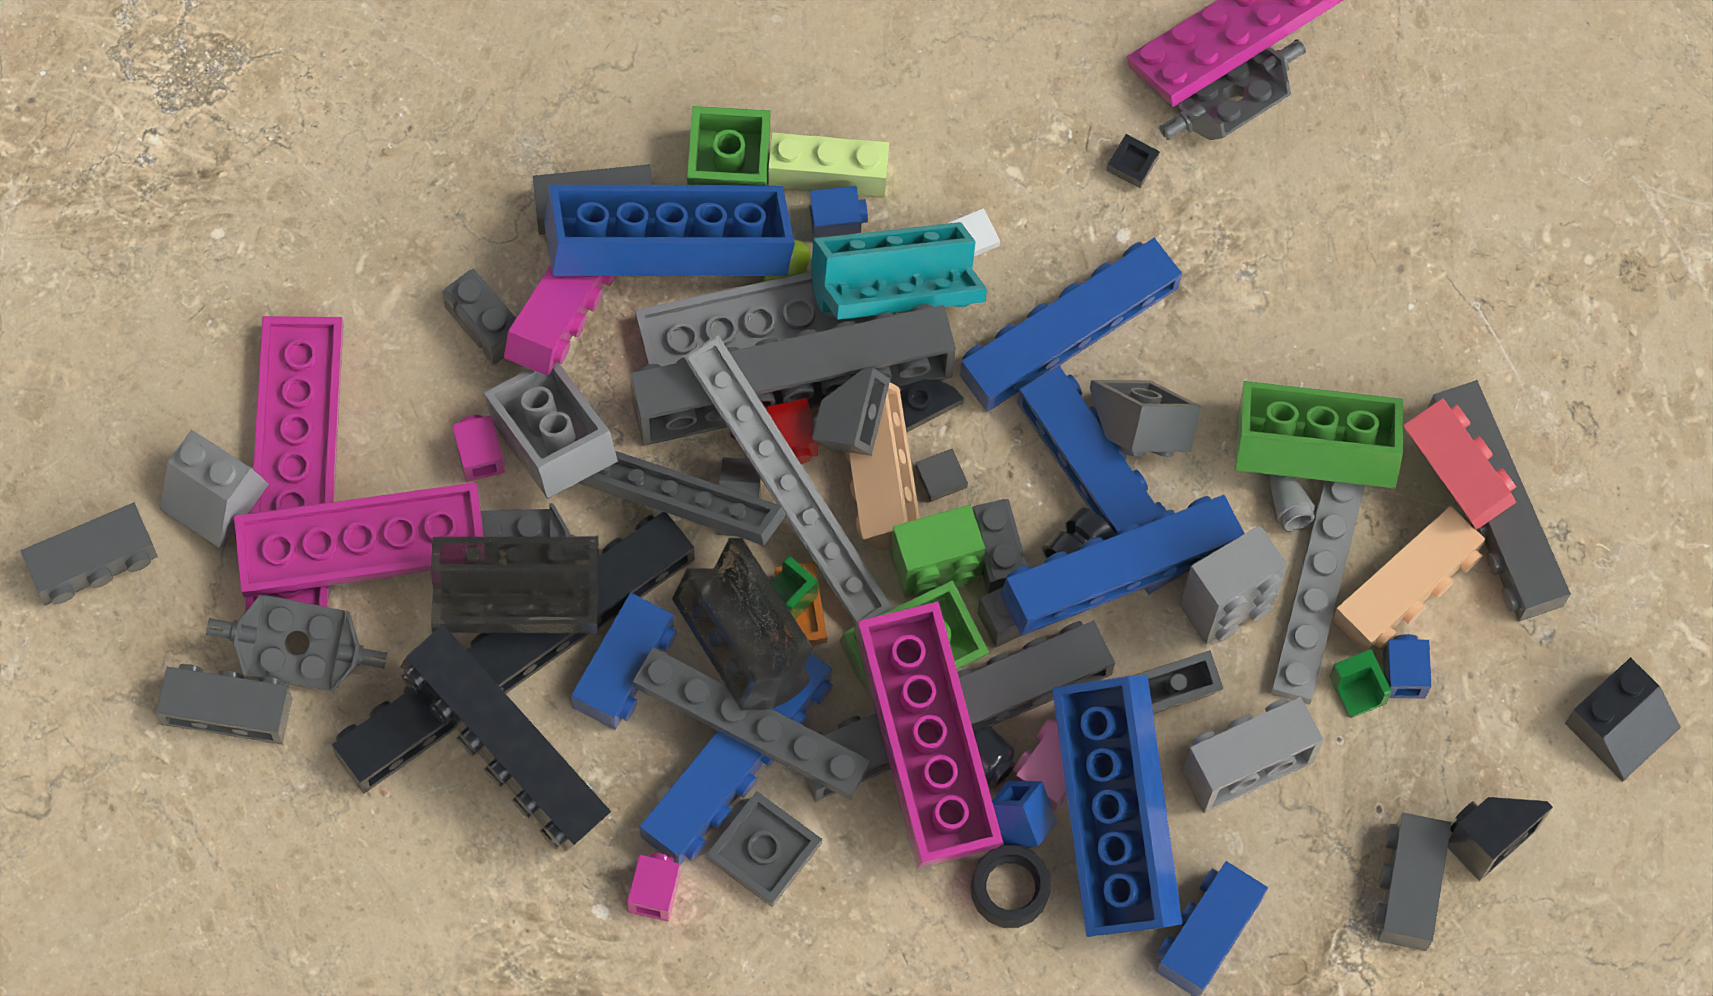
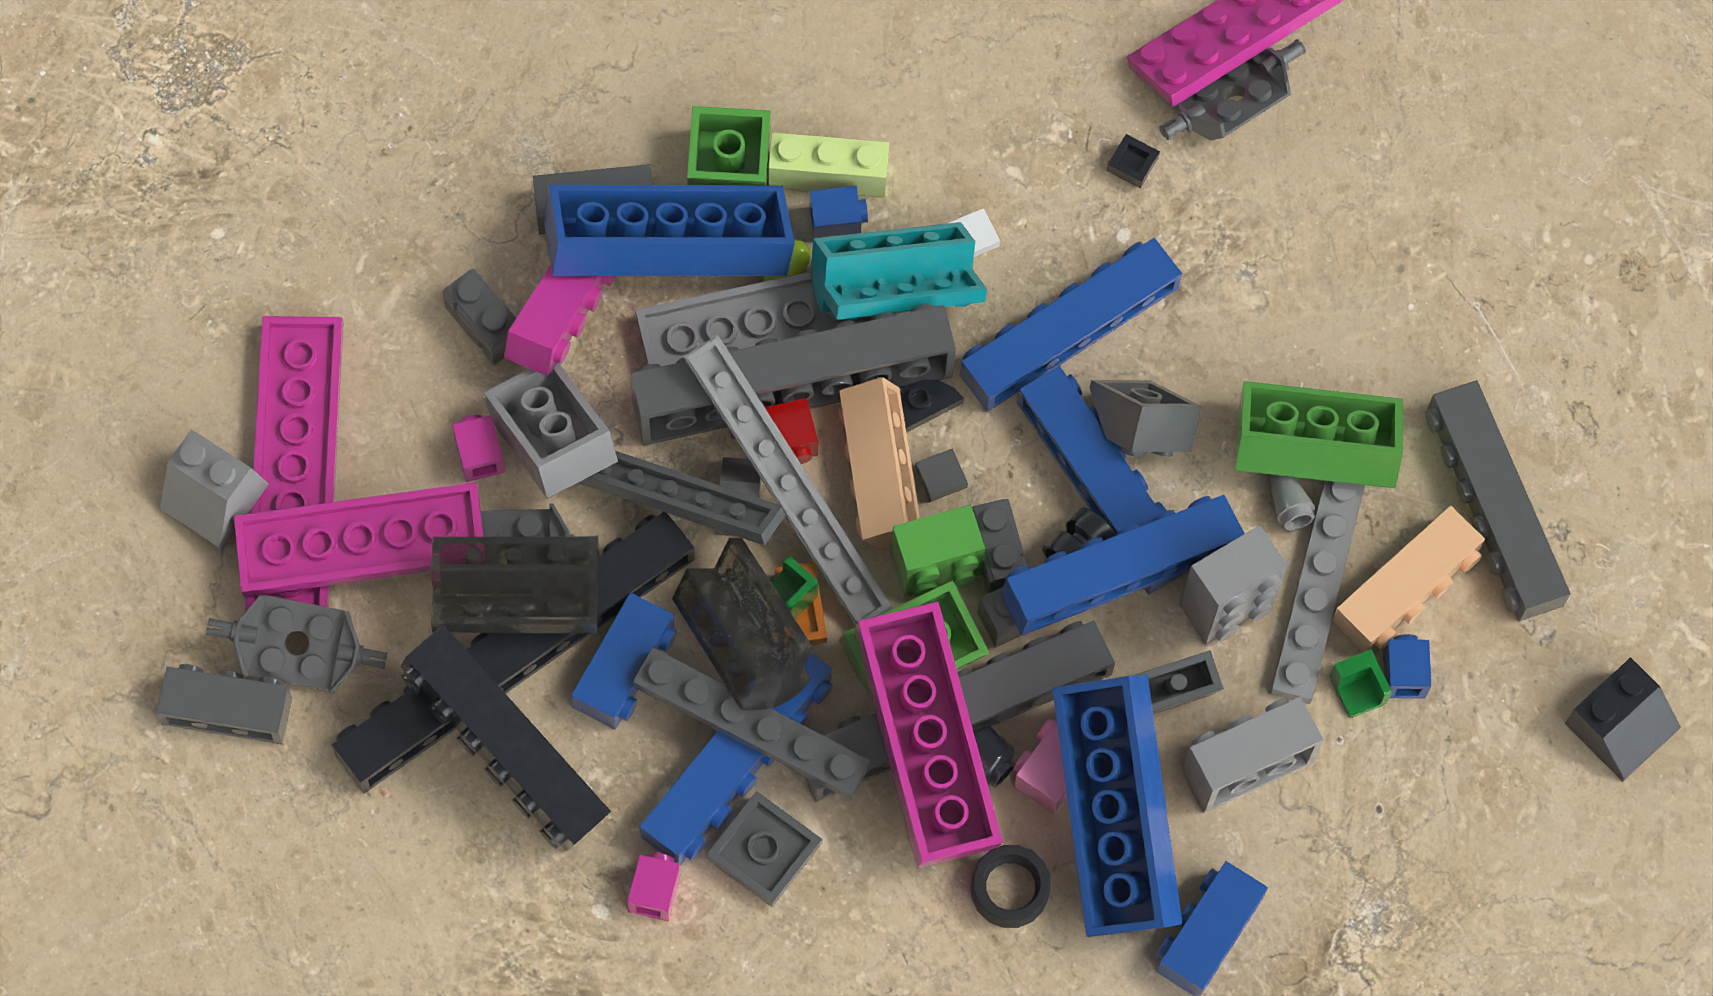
(89, 554): dark grey brick -> none
(852, 413): dark grey slope -> none
(1024, 813): blue brick -> none
(1412, 881): dark grey brick -> none
(1461, 462): coral brick -> none
(1493, 830): black slope -> none

